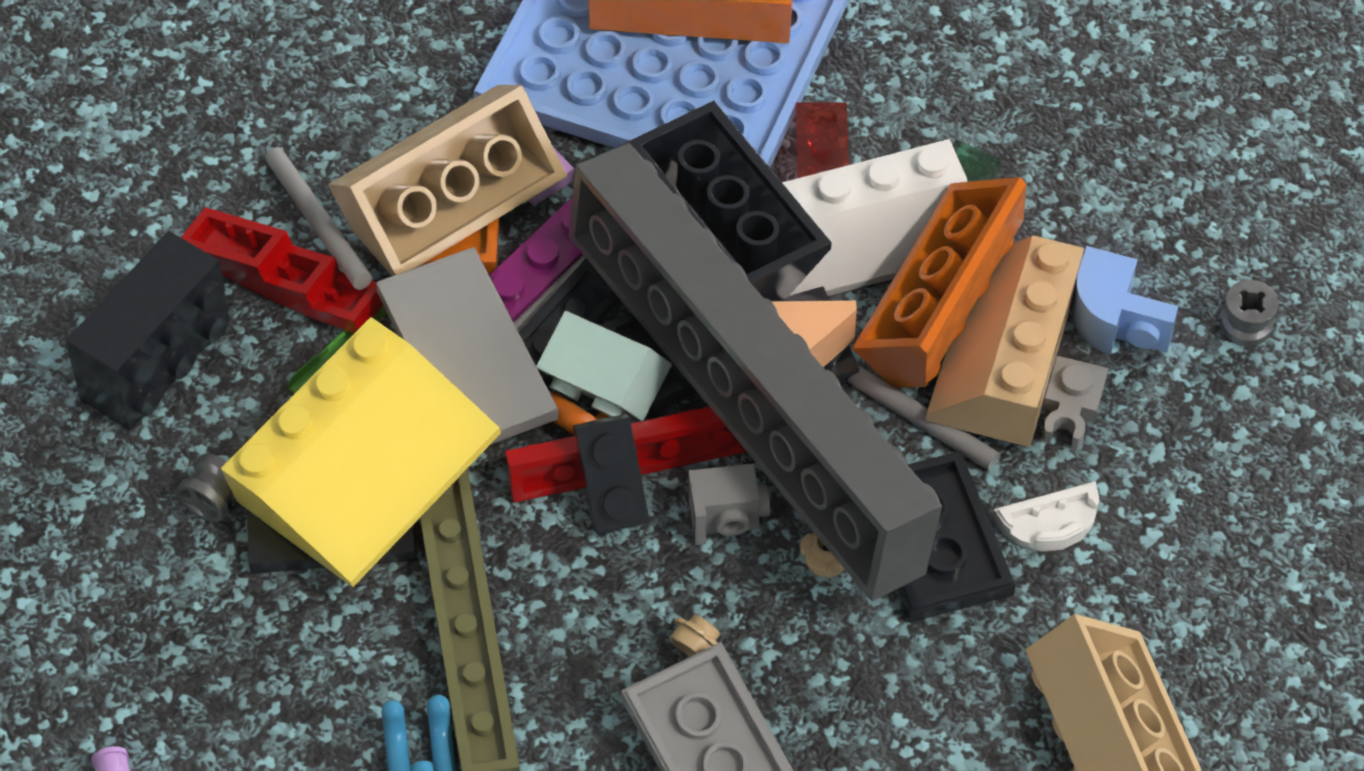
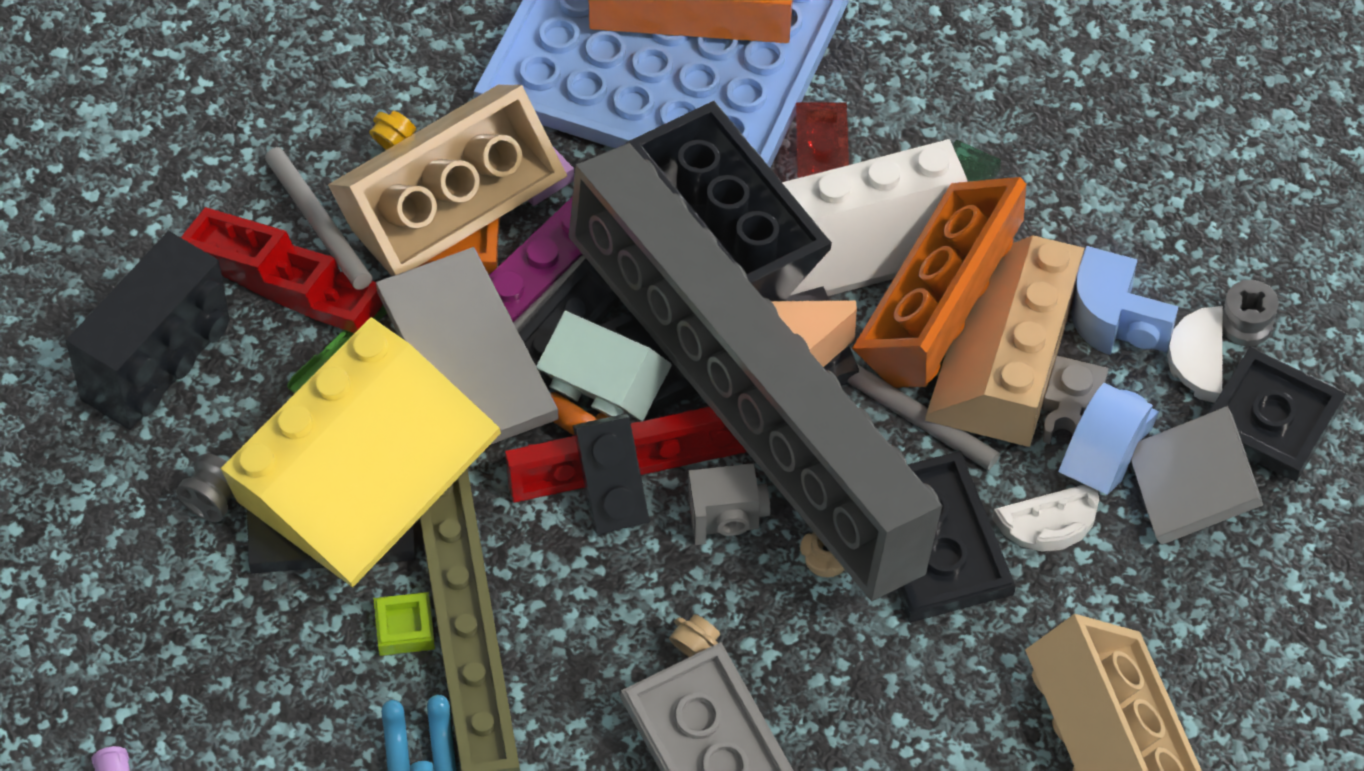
(391, 129): none -> yellow plate
(404, 623): none -> lime tile
(1107, 437): none -> light blue brick
(1195, 476): none -> light grey tile
(1197, 352): none -> white tile
(1279, 412): none -> black plate

